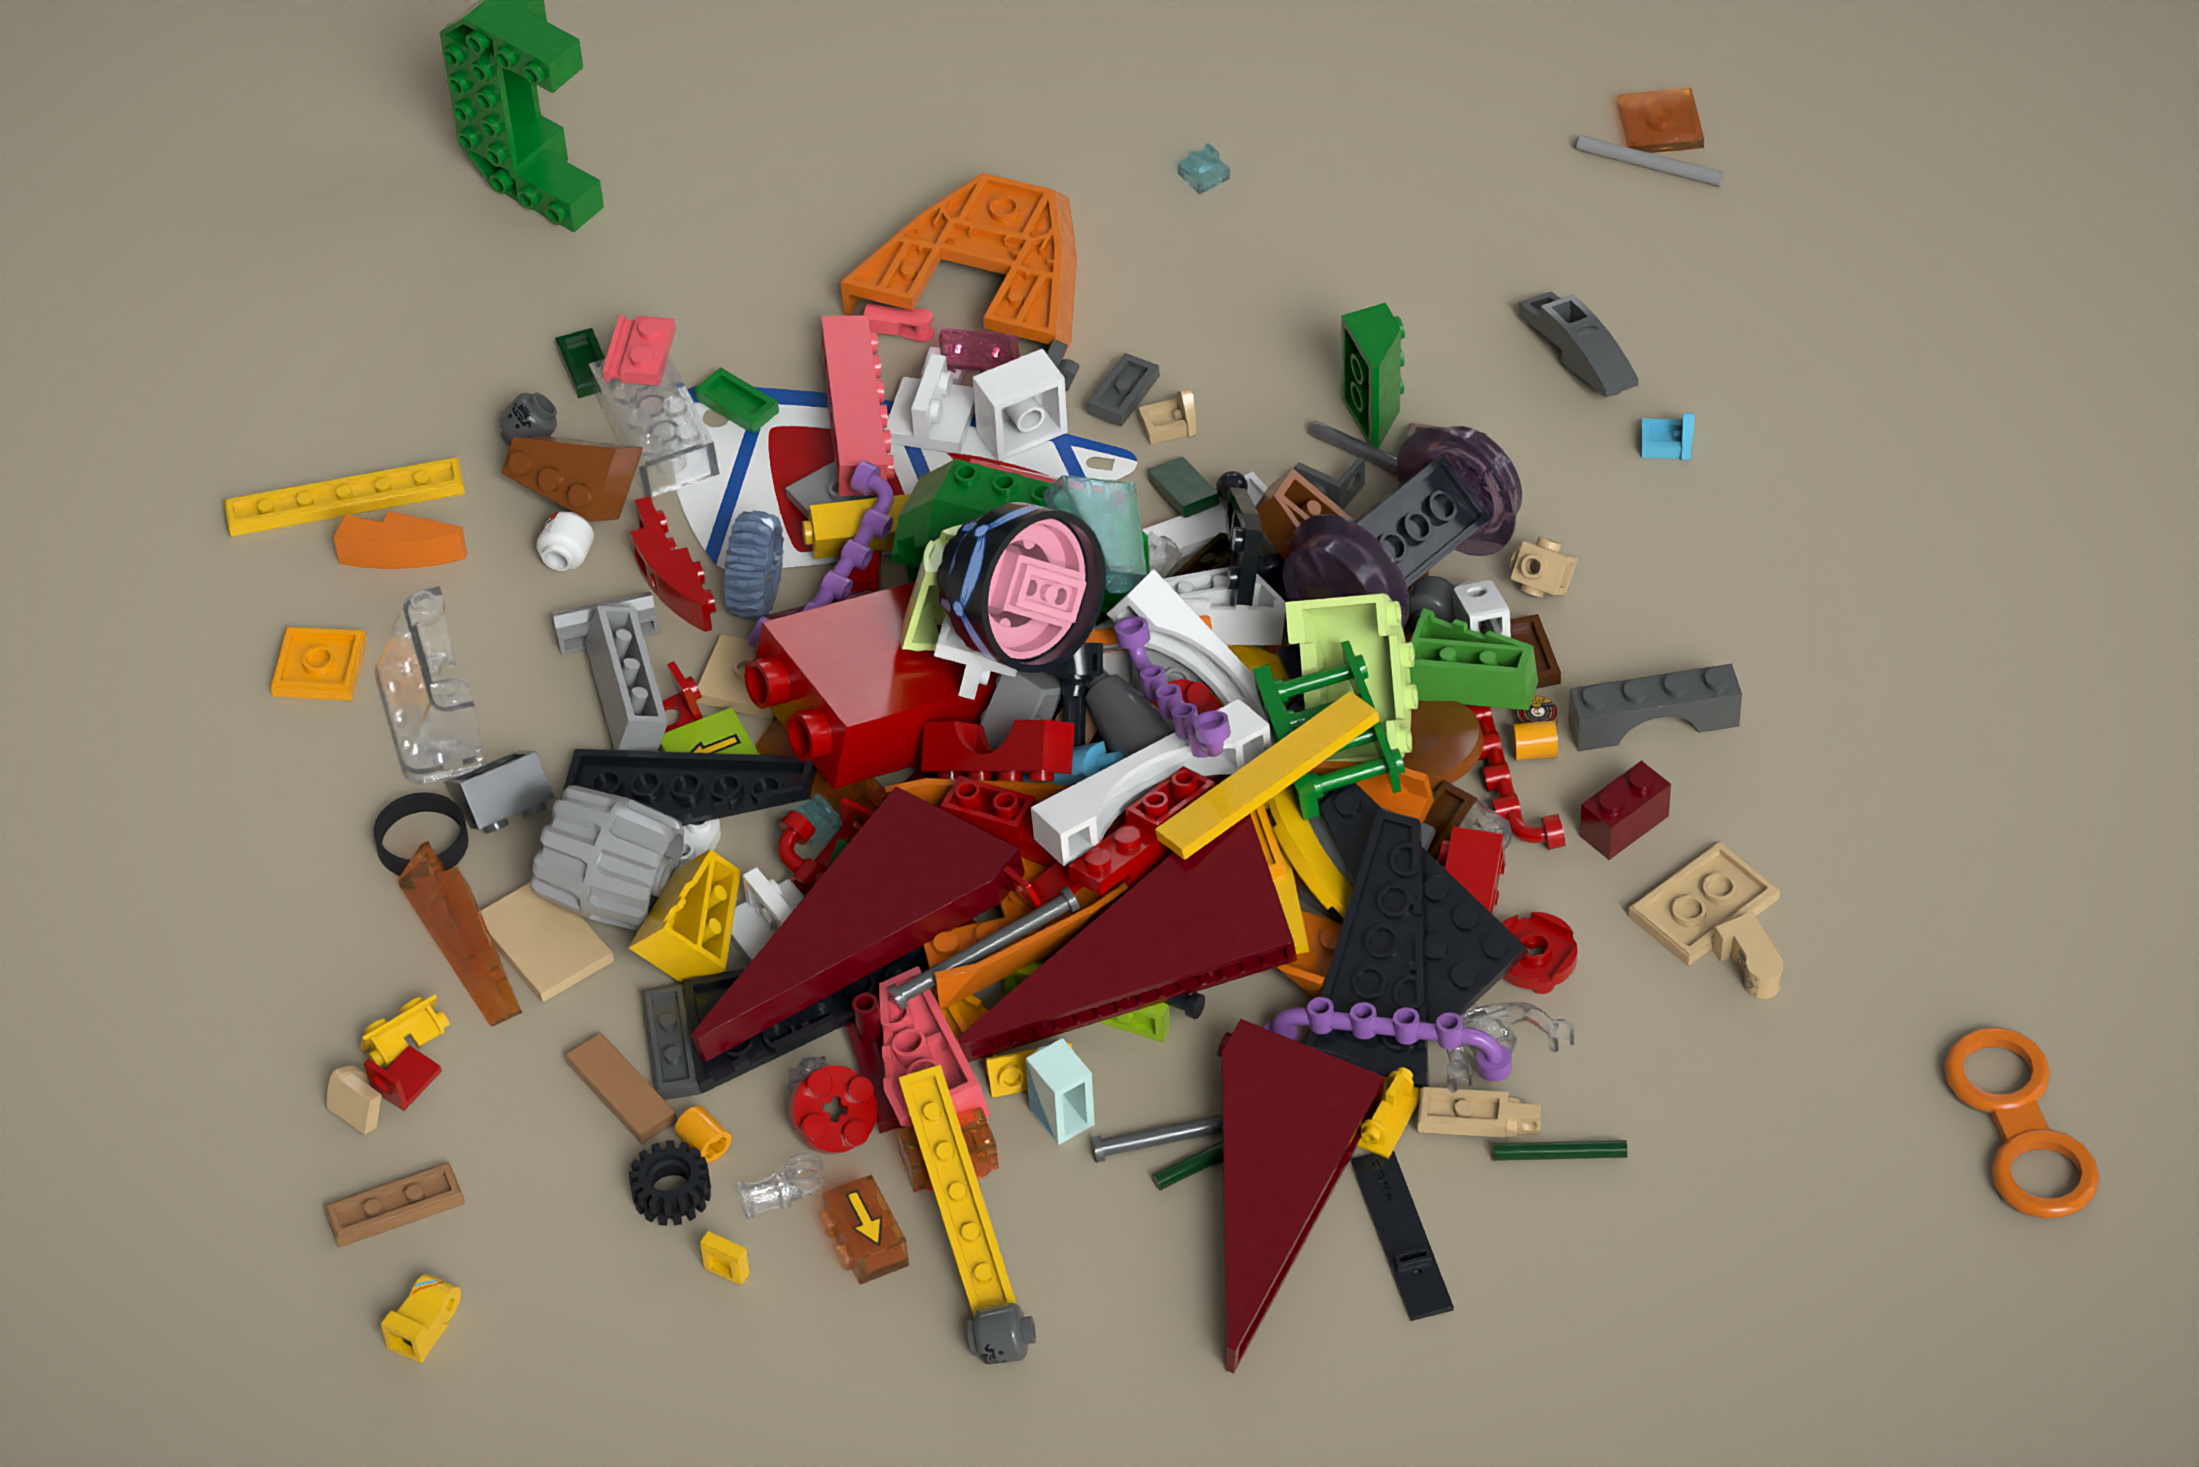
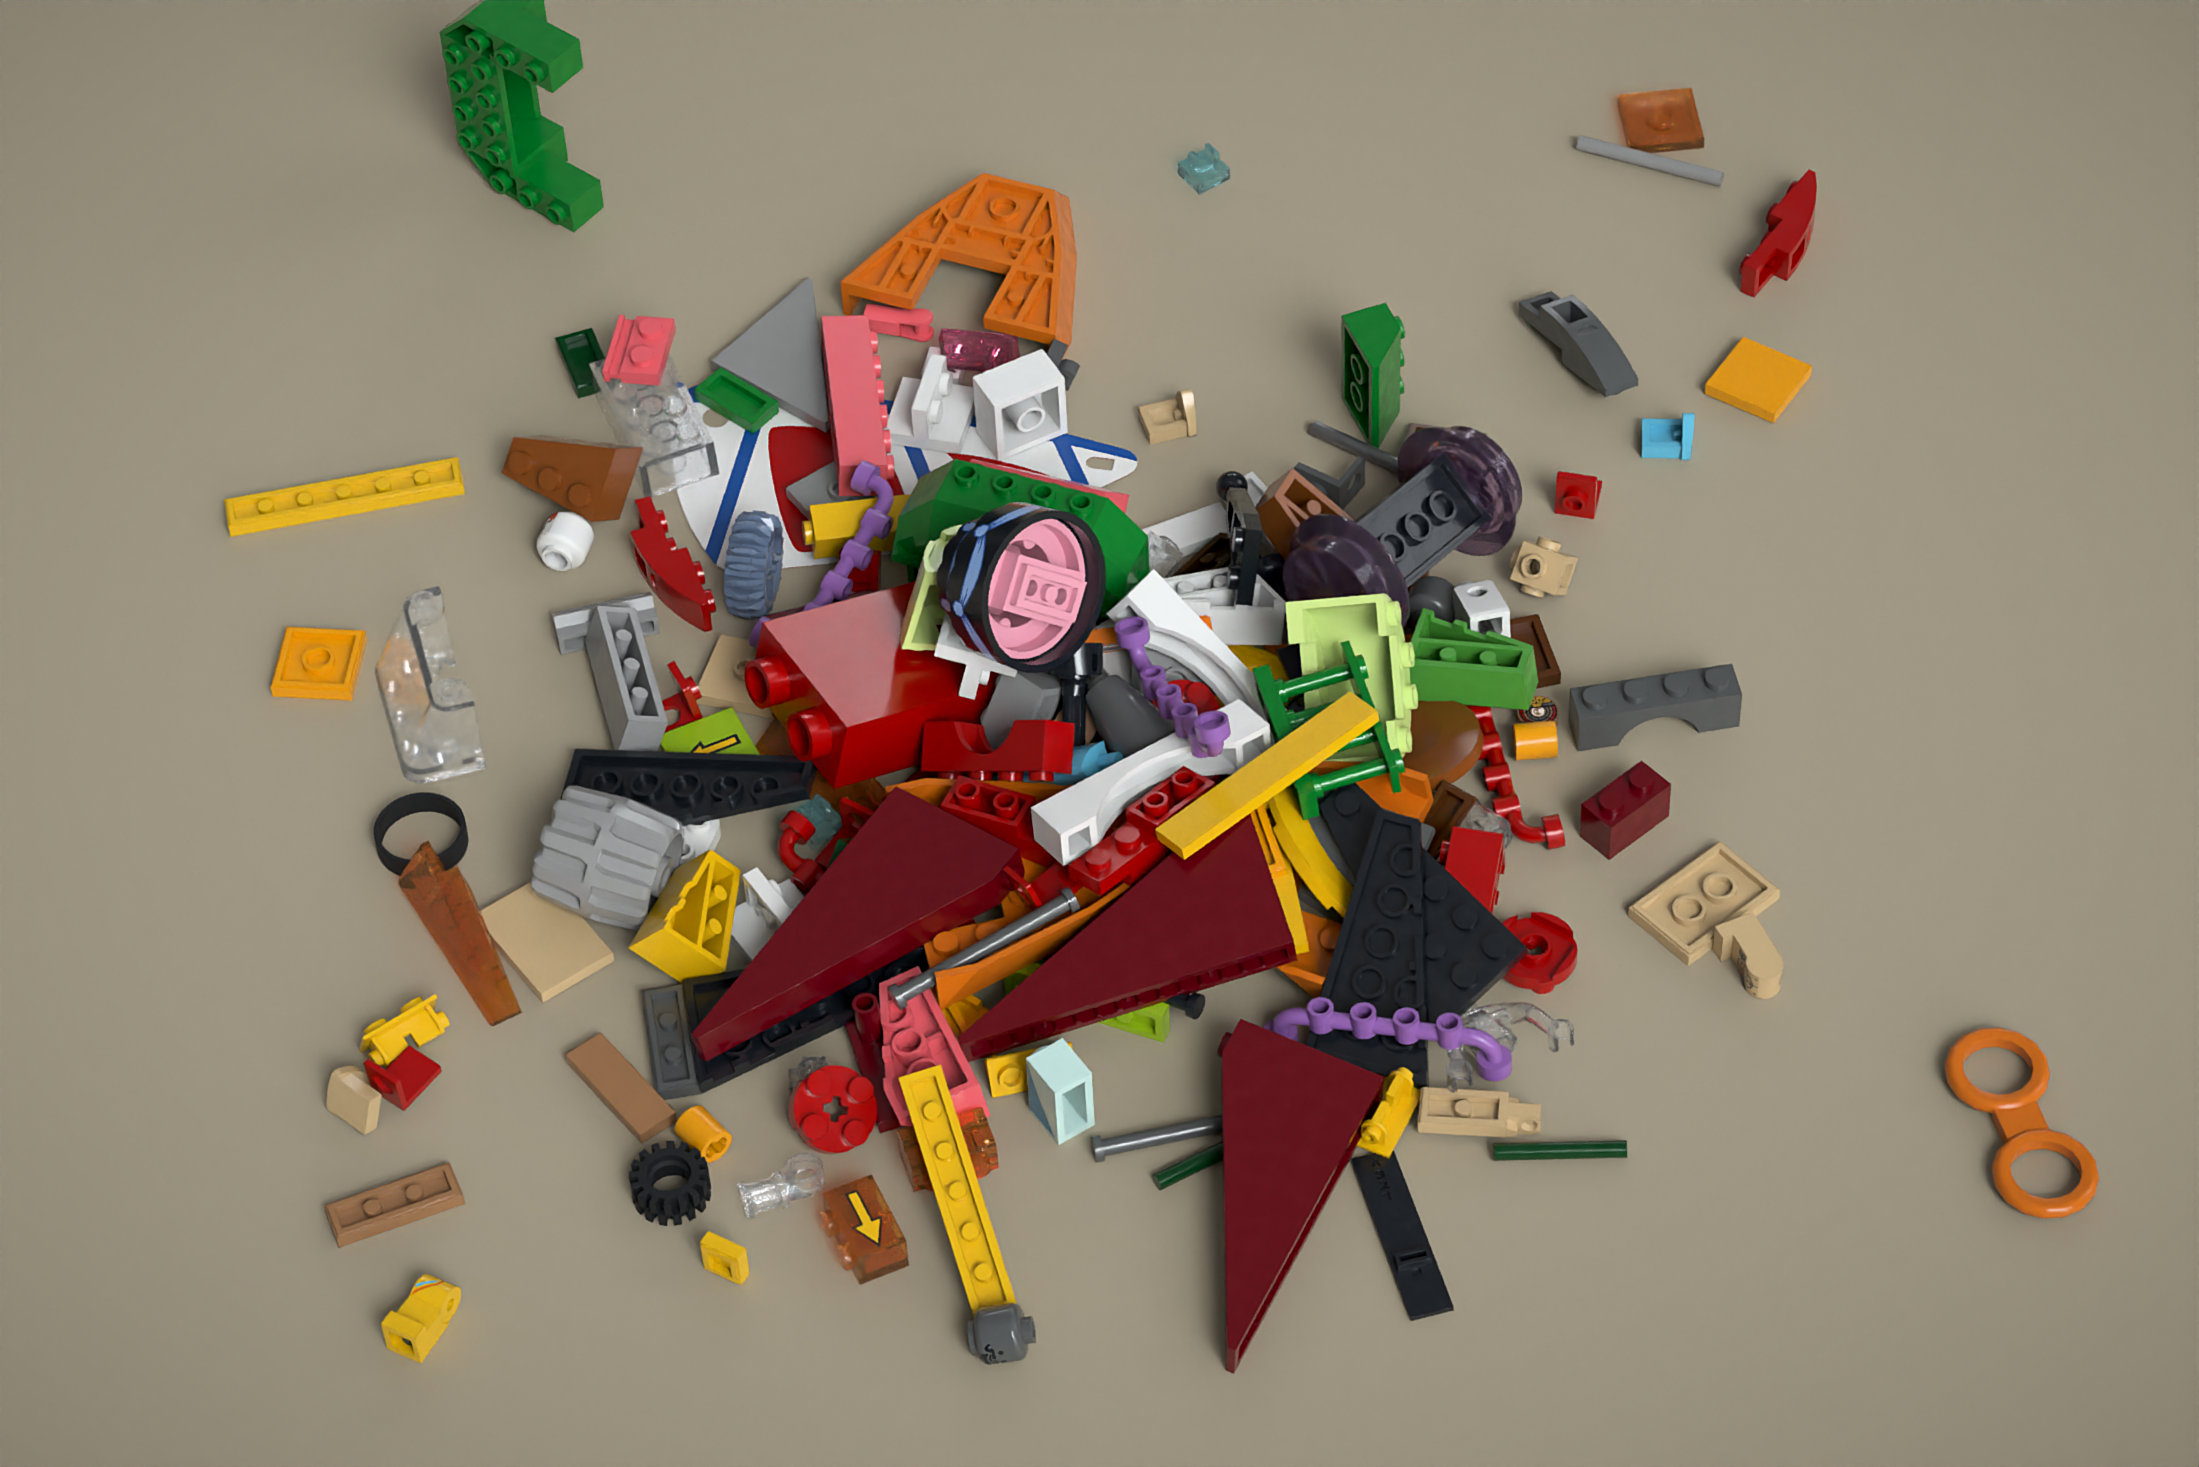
(398, 542): orange slope -> none
(501, 790): slope -> none
(528, 416): dark grey head -> none
(784, 357): none -> light grey tile
(1113, 516): clear light blue slope -> none
(1123, 389): dark grey plate -> none
(1183, 487): dark green tile -> none
(1577, 494): none -> red bracket
(1758, 379): none -> light orange tile
(1787, 237): none -> red slope

